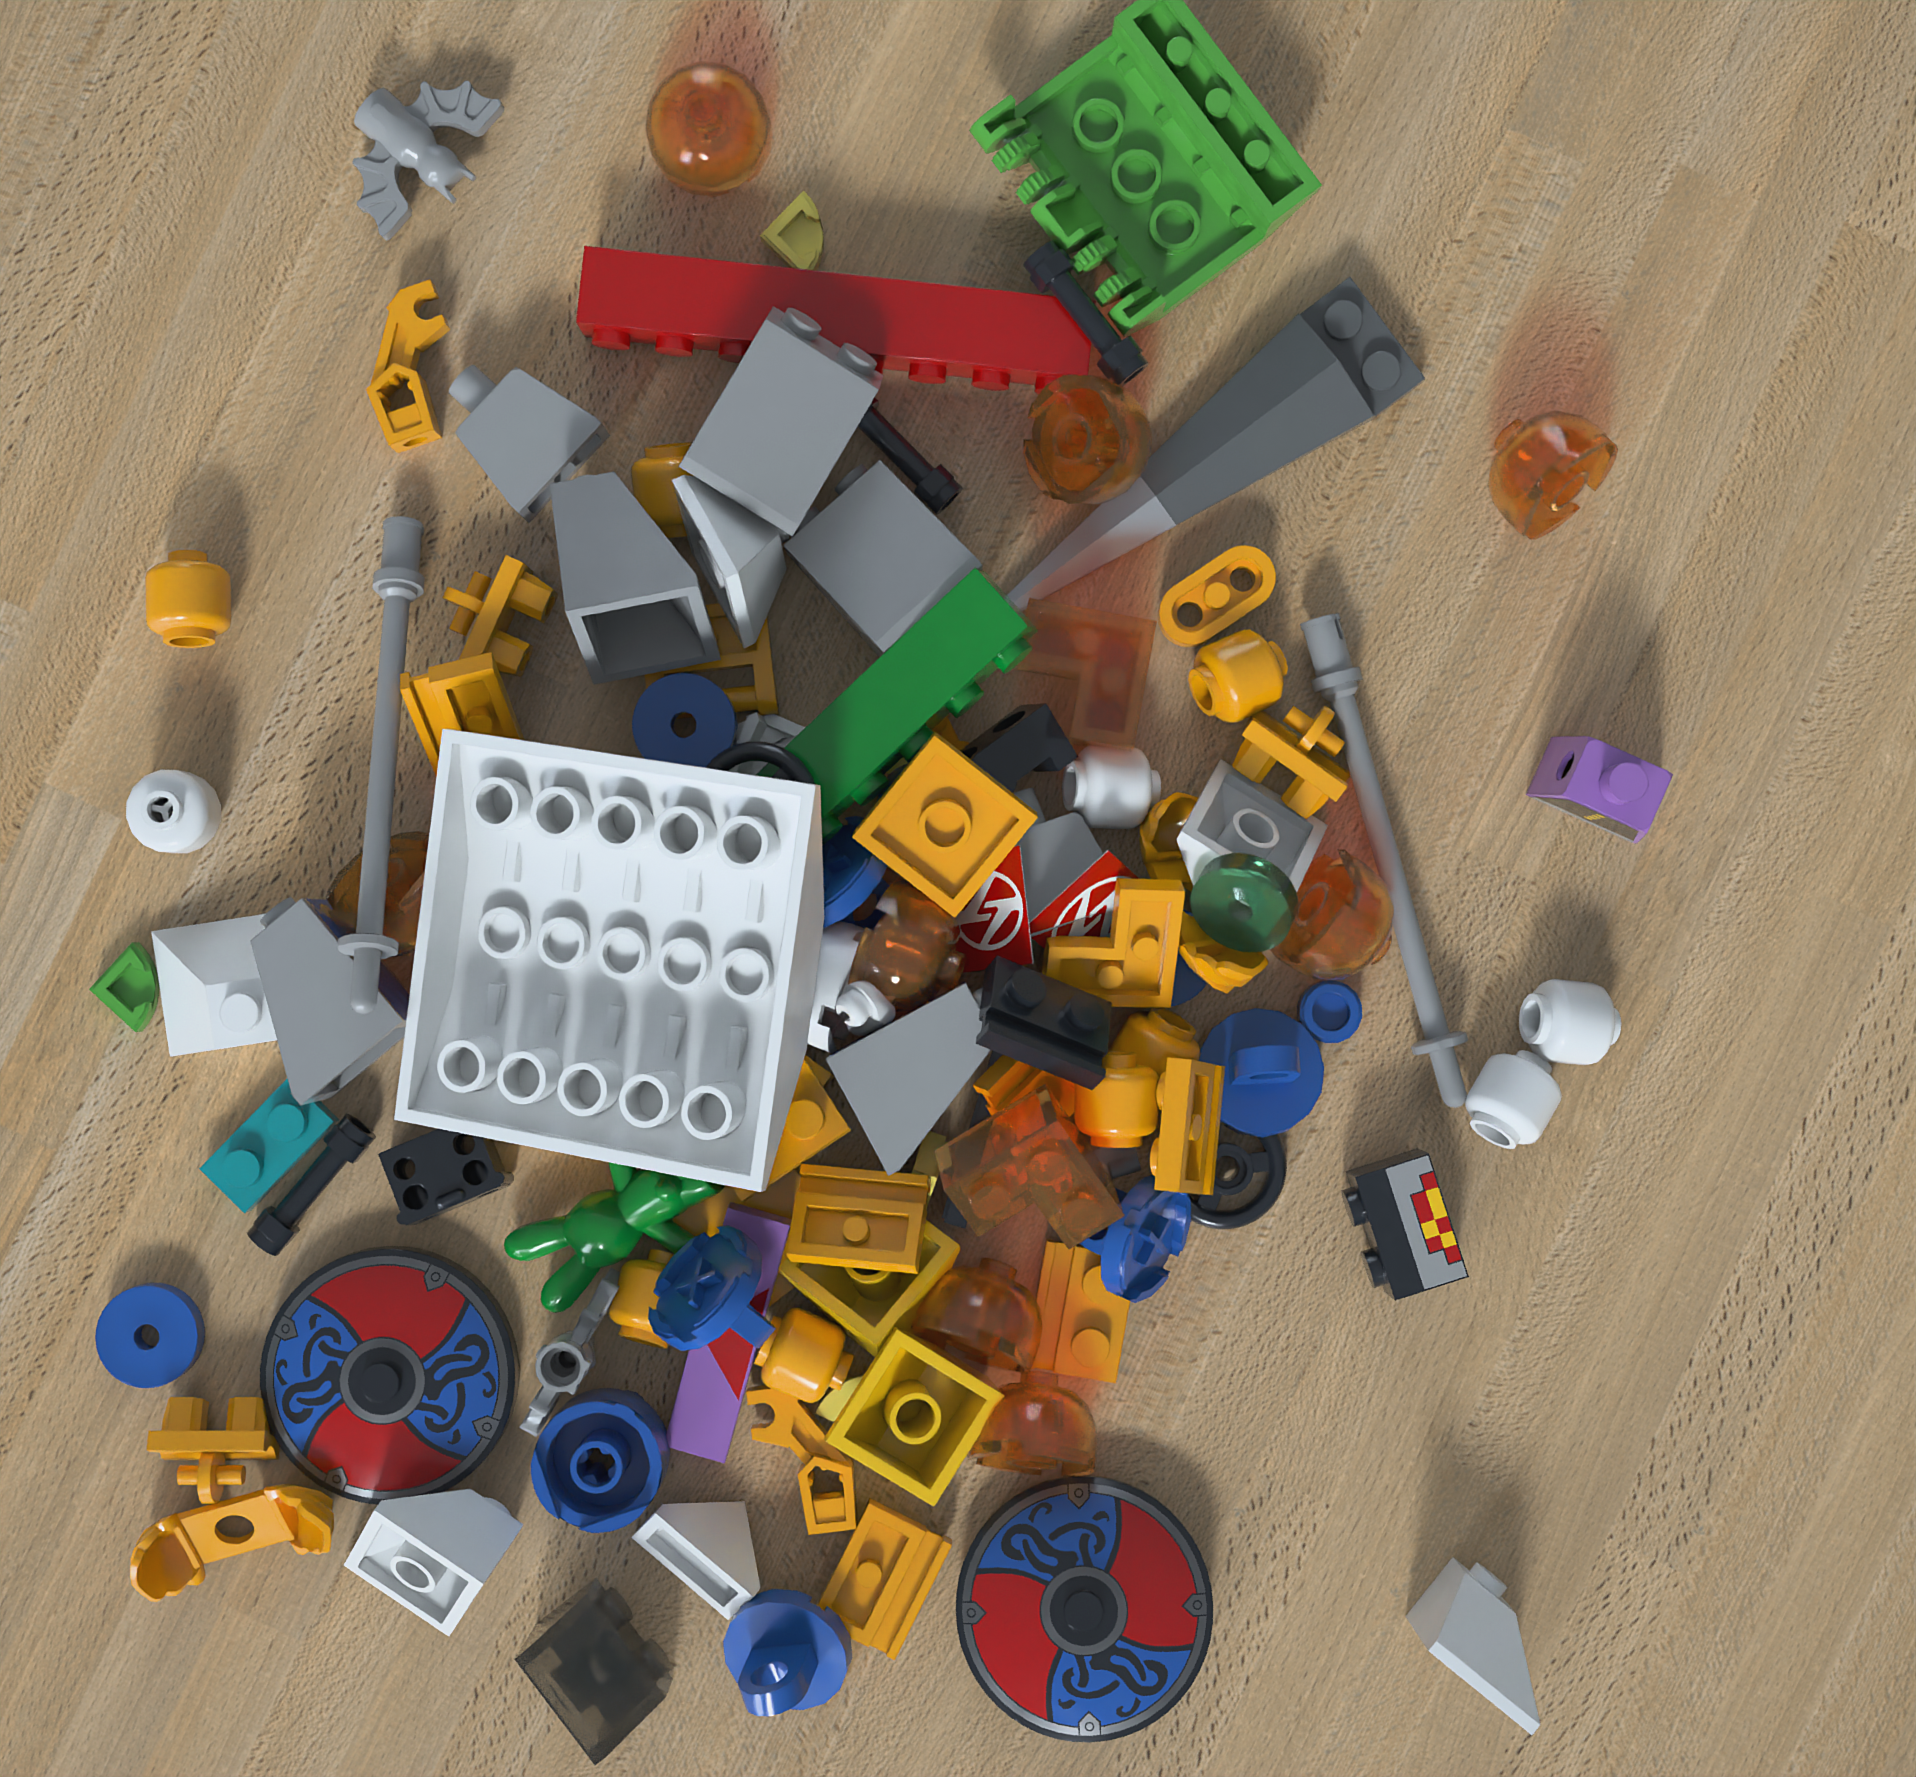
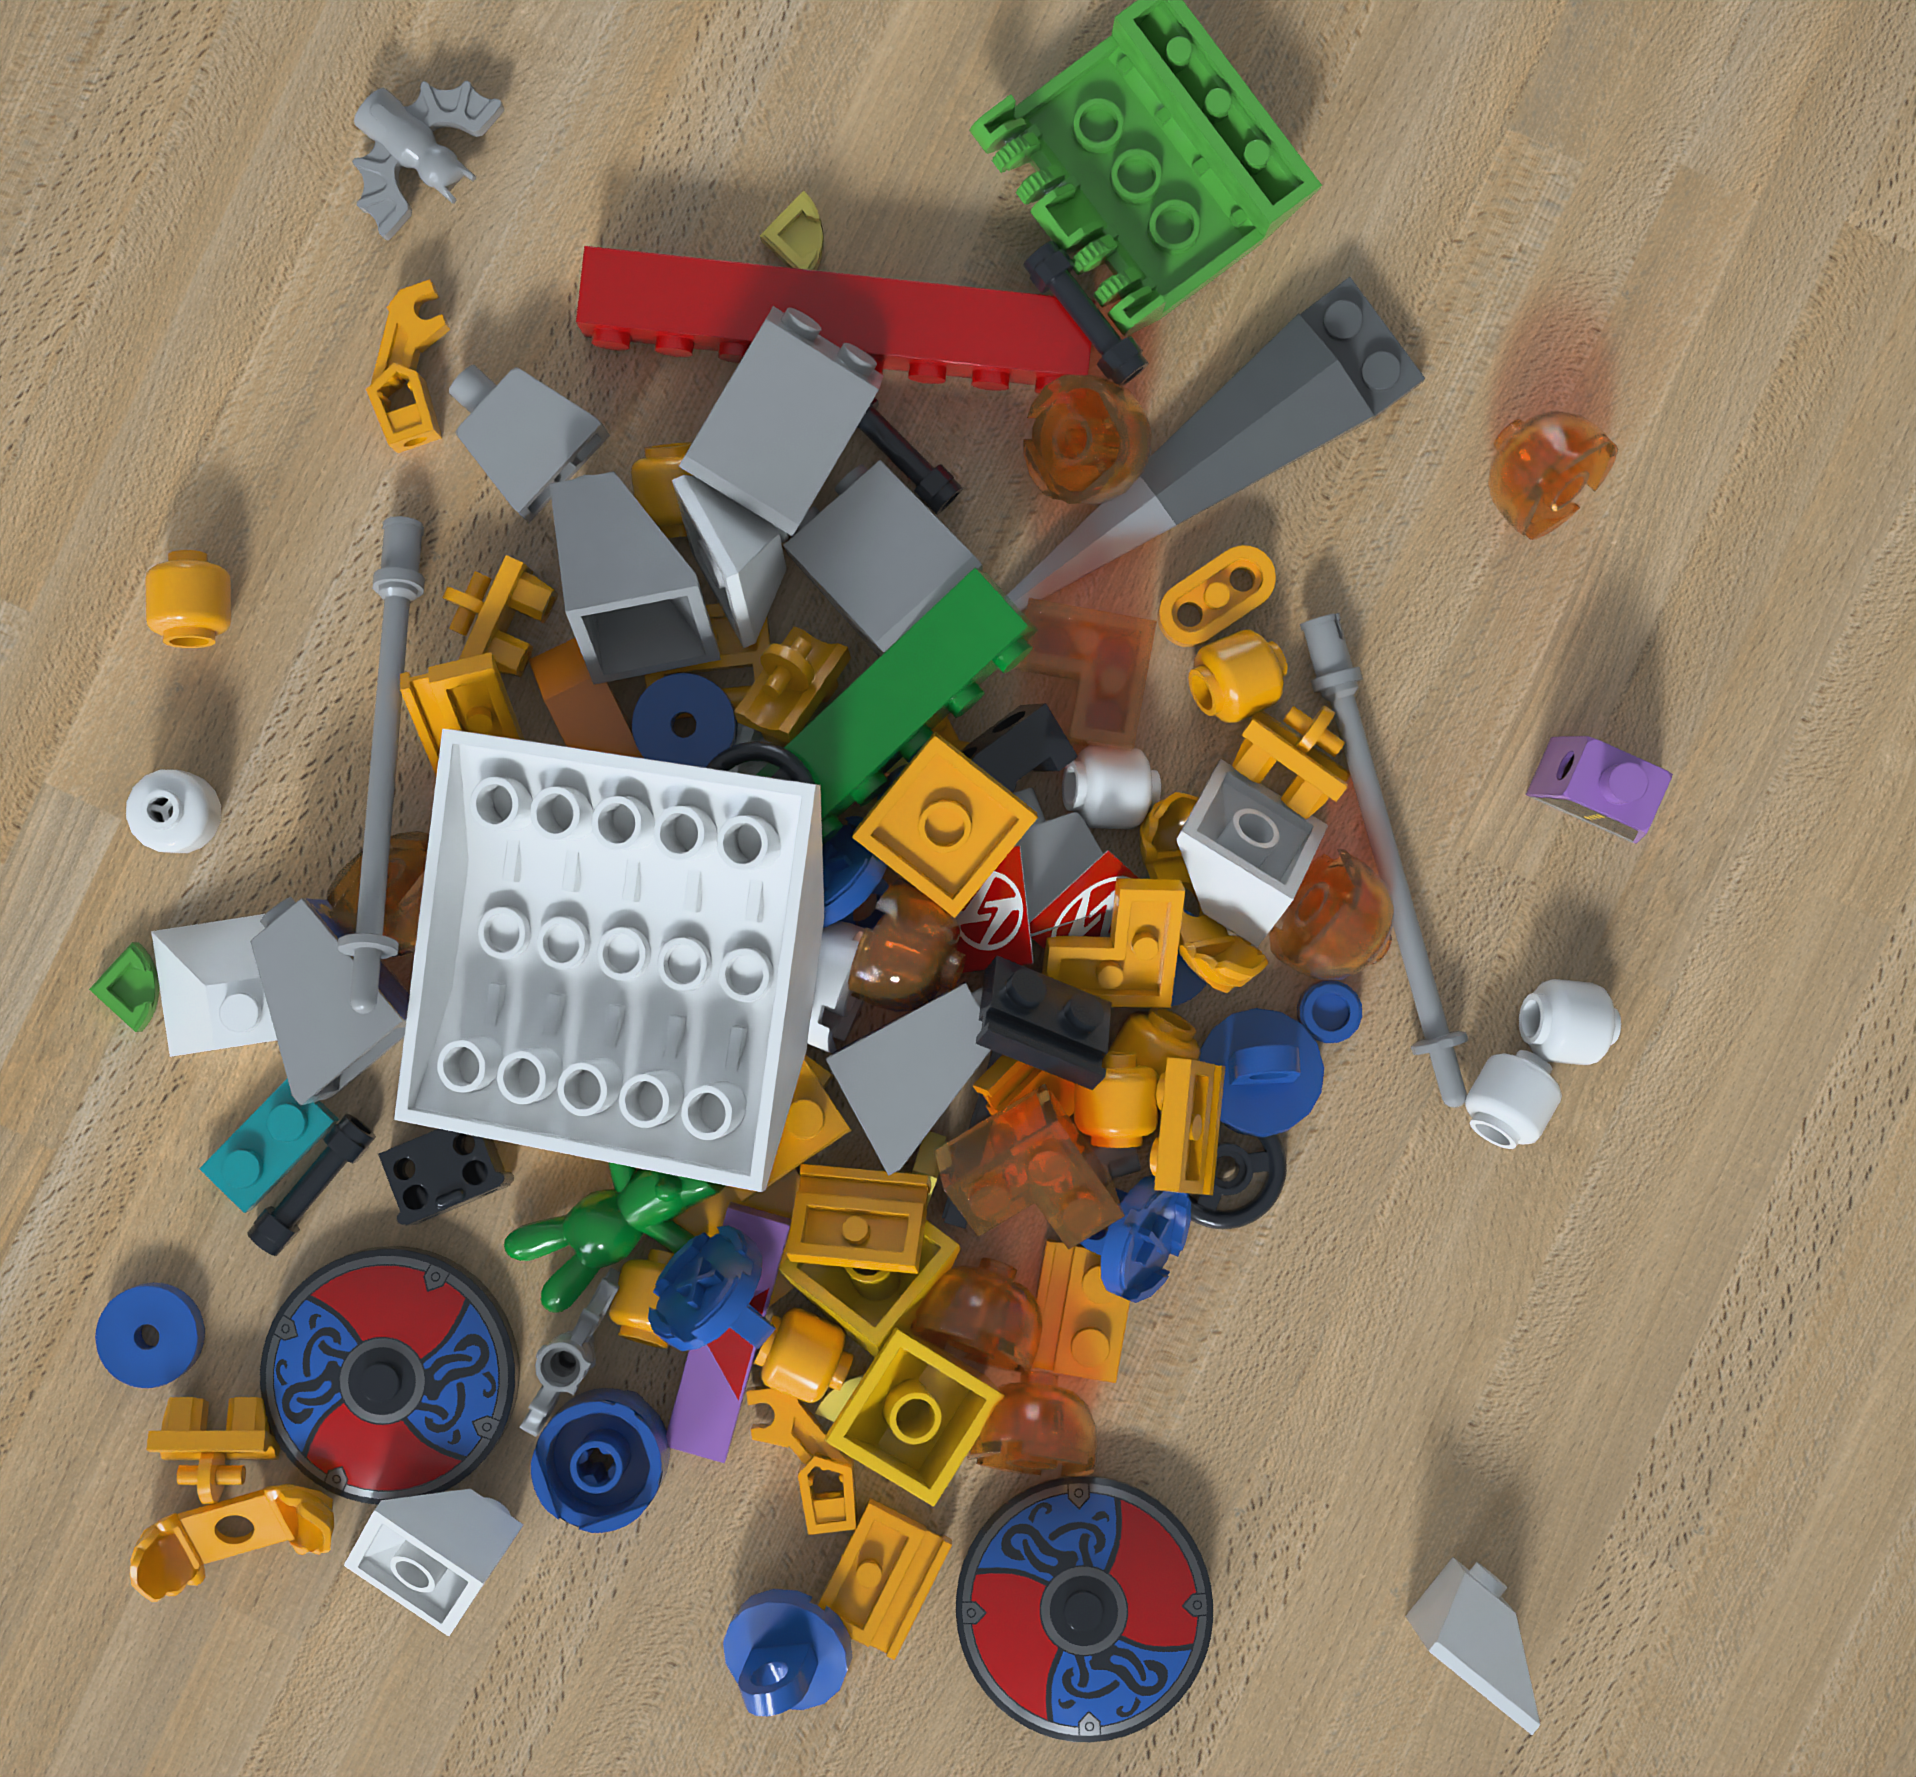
(583, 712): none -> orange slope
(595, 1668): clear smoke slope -> none
(706, 1549): white slope -> none
(708, 128): clear orange cylinder -> none
(791, 685): none -> light orange hips
(865, 1008): white arm -> none
(1257, 883): clear green piece -> none
(1404, 1225): brick -> none

